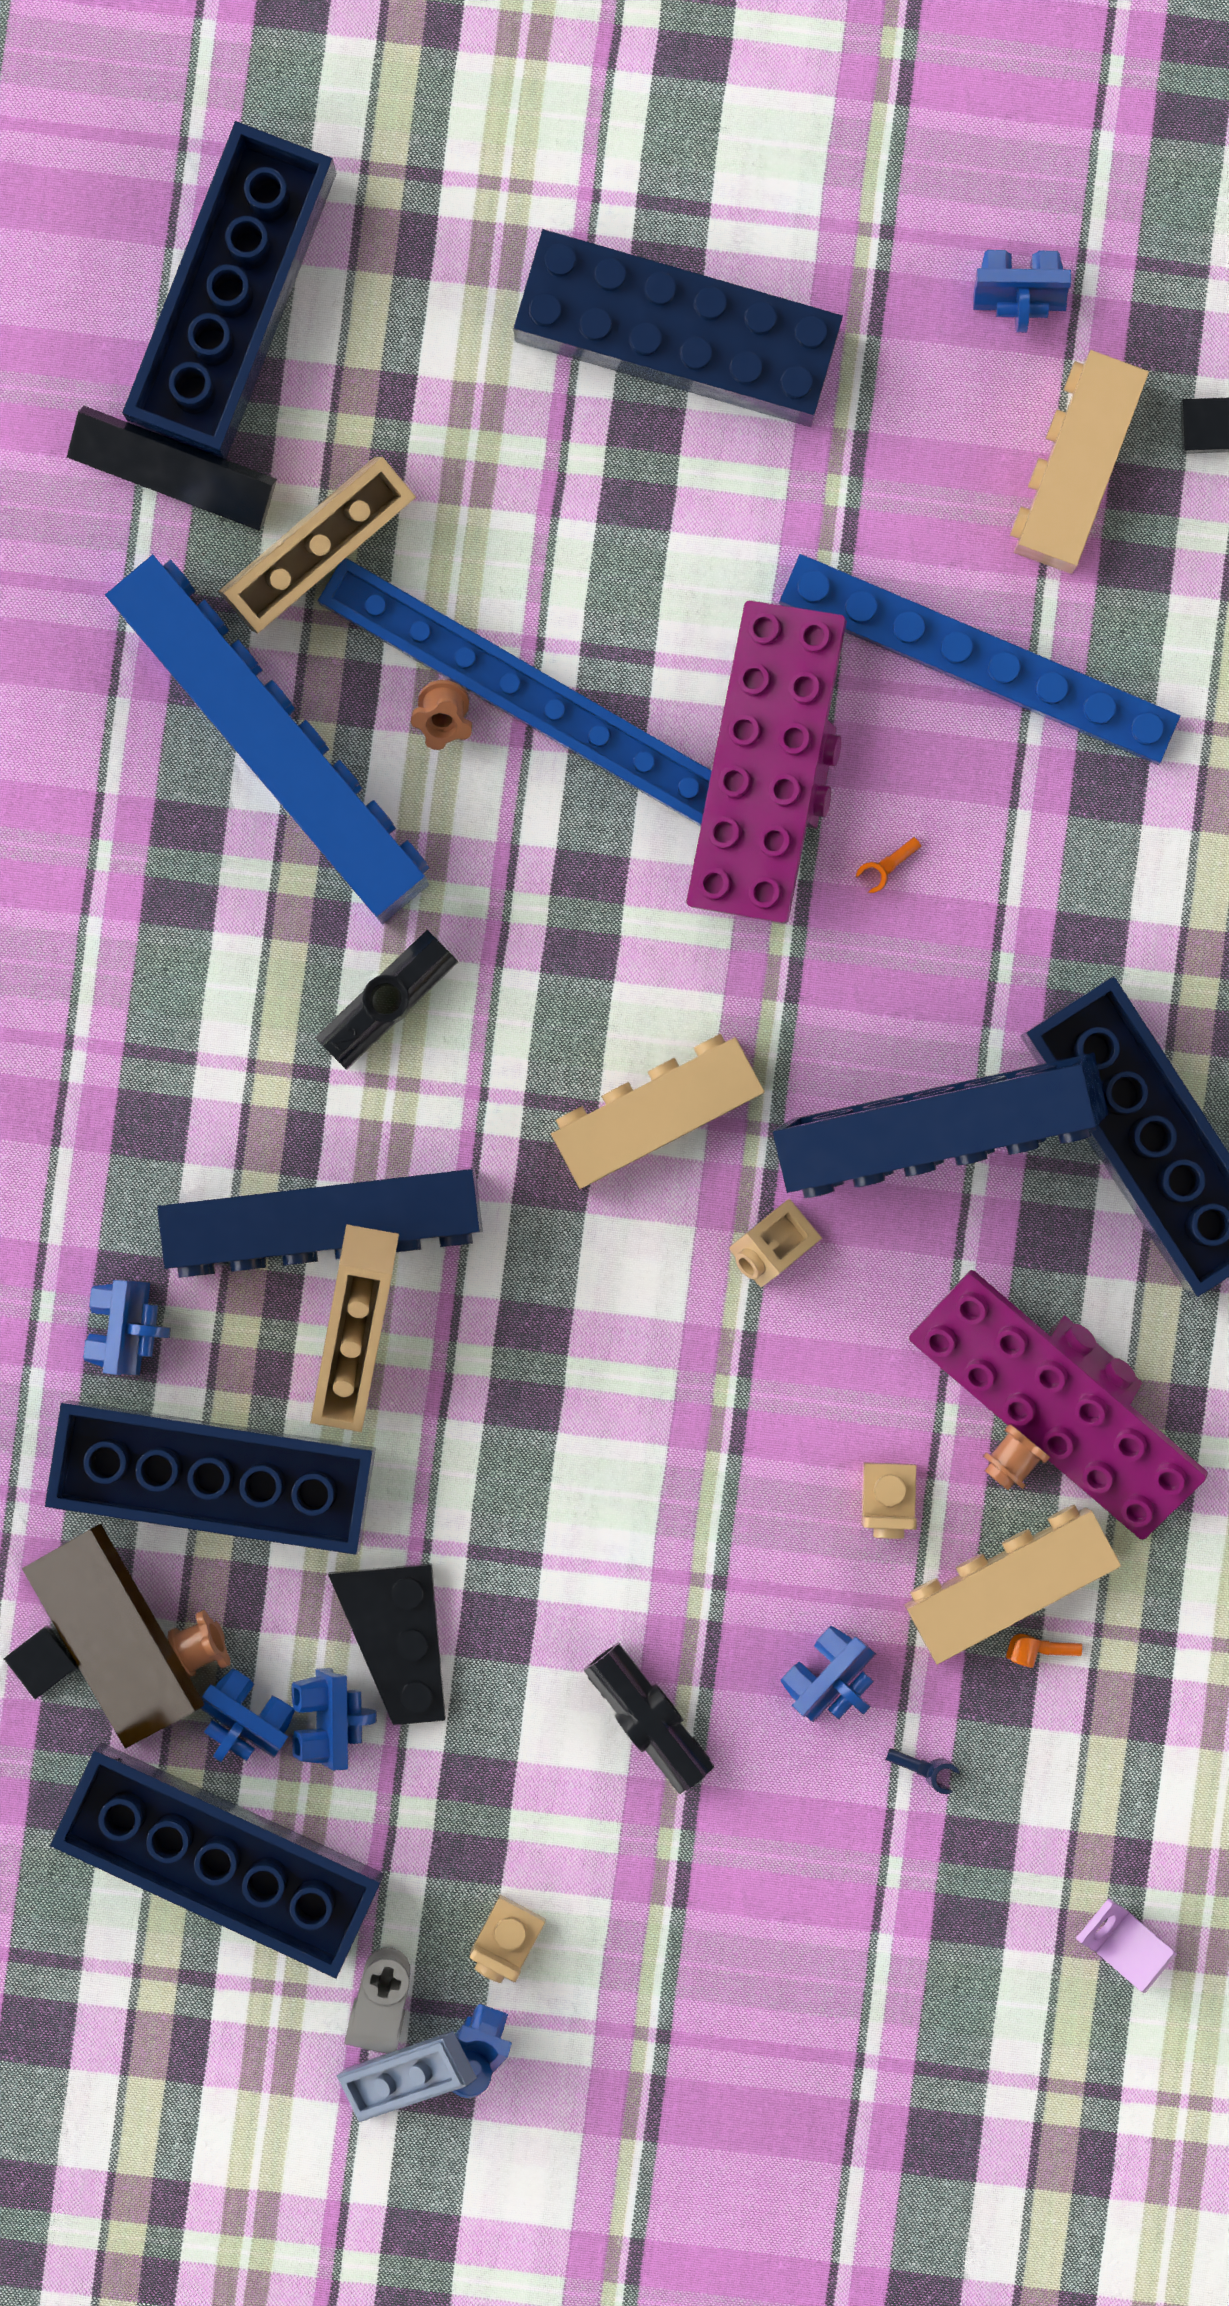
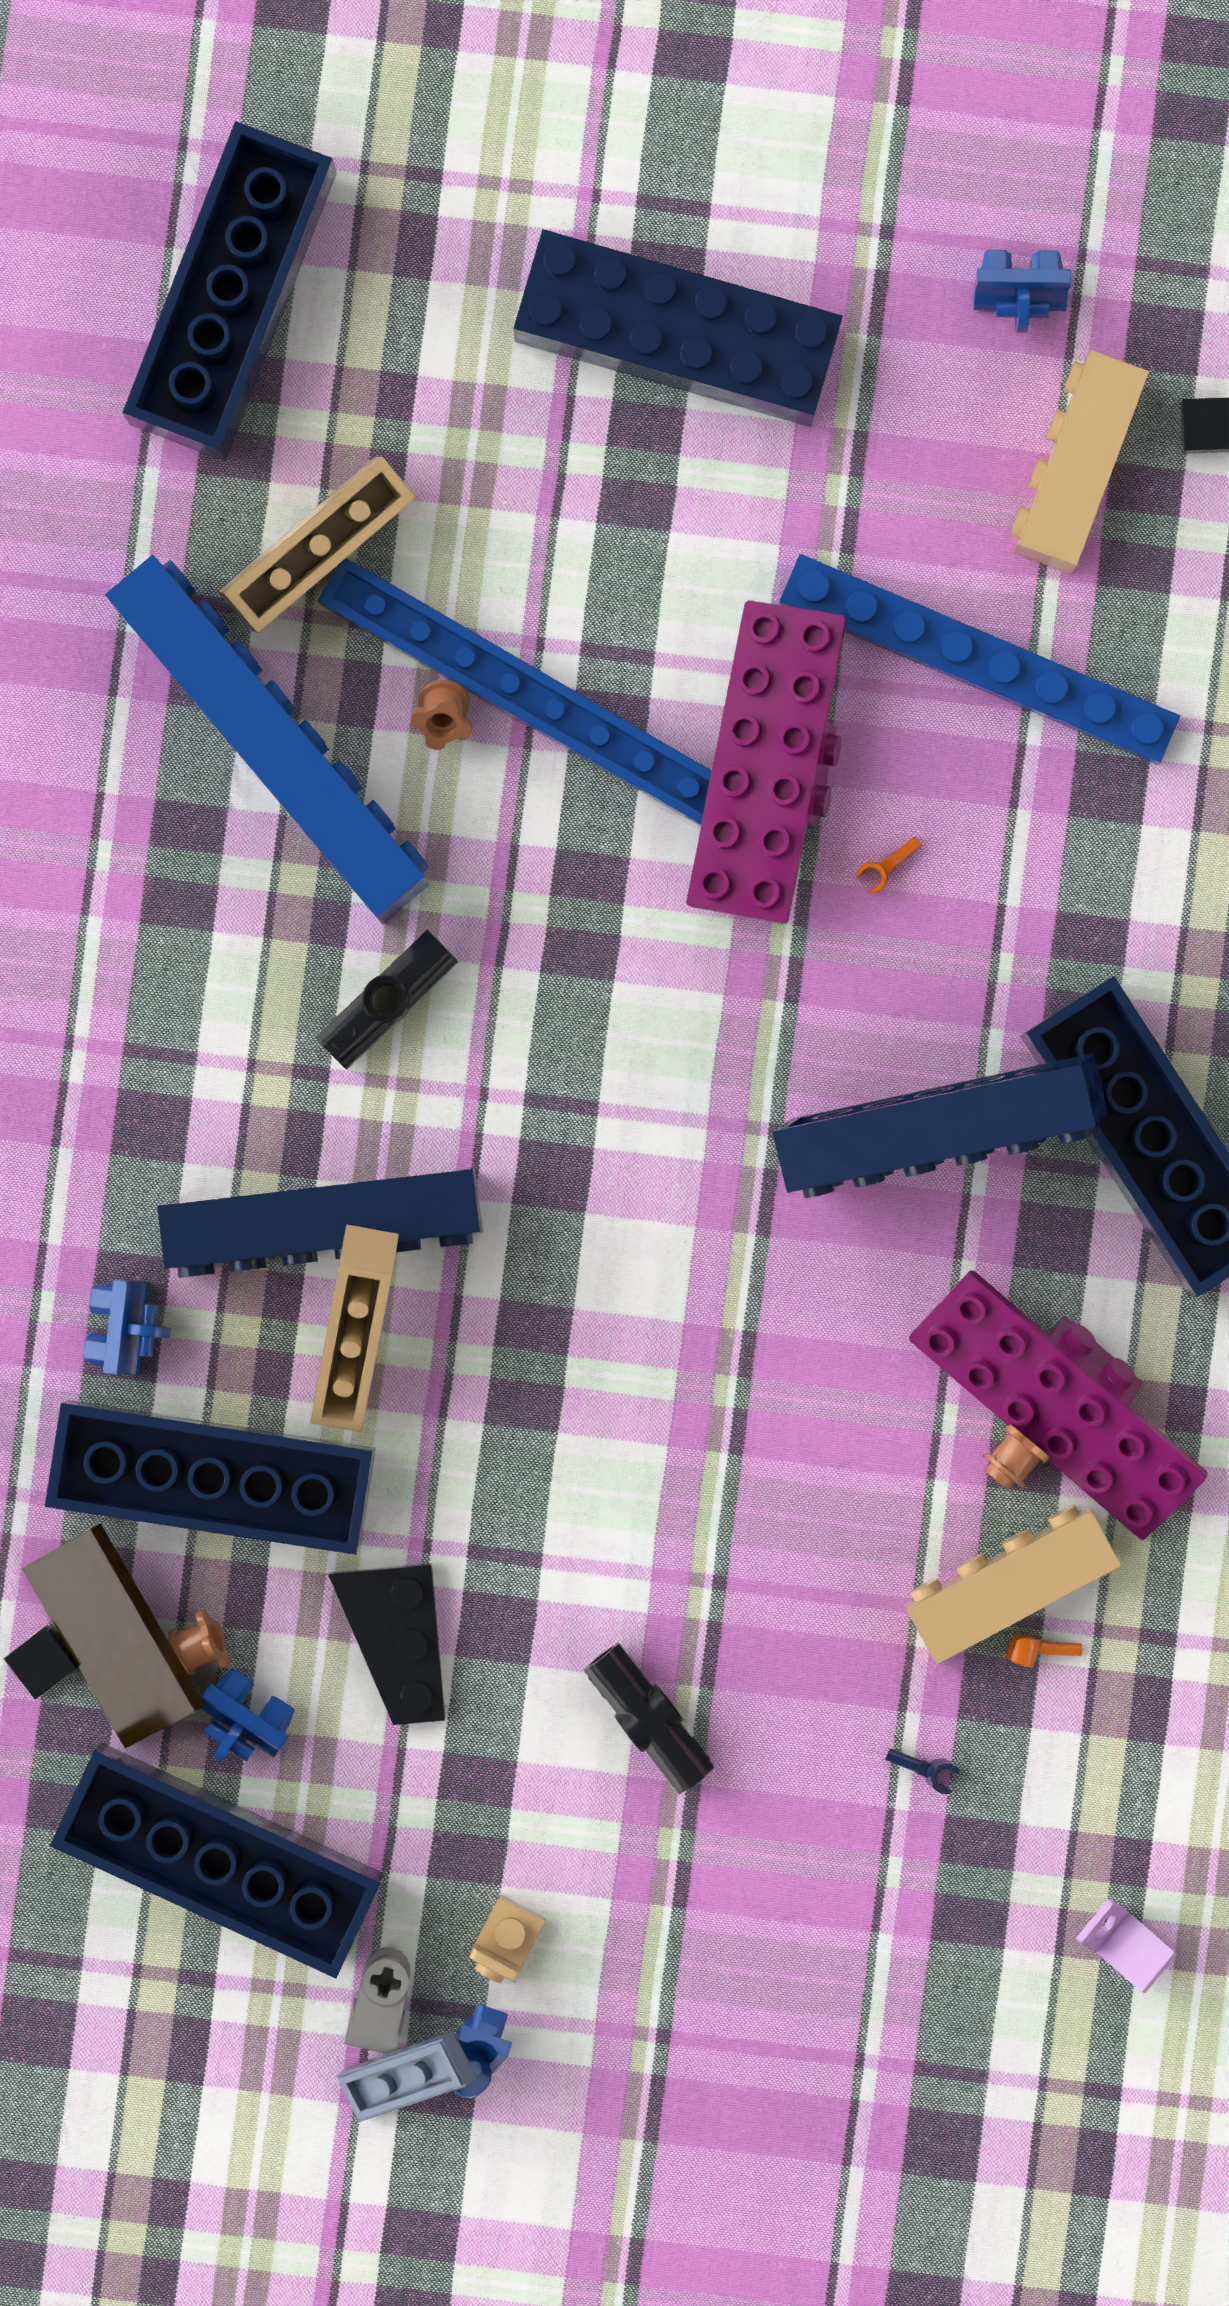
(171, 468): black tile -> none
(337, 1719): blue hips -> none
(657, 1112): tan brick -> none
(774, 1243): tan bracket -> none
(816, 1693): blue hips -> none
(889, 1499): tan bracket -> none

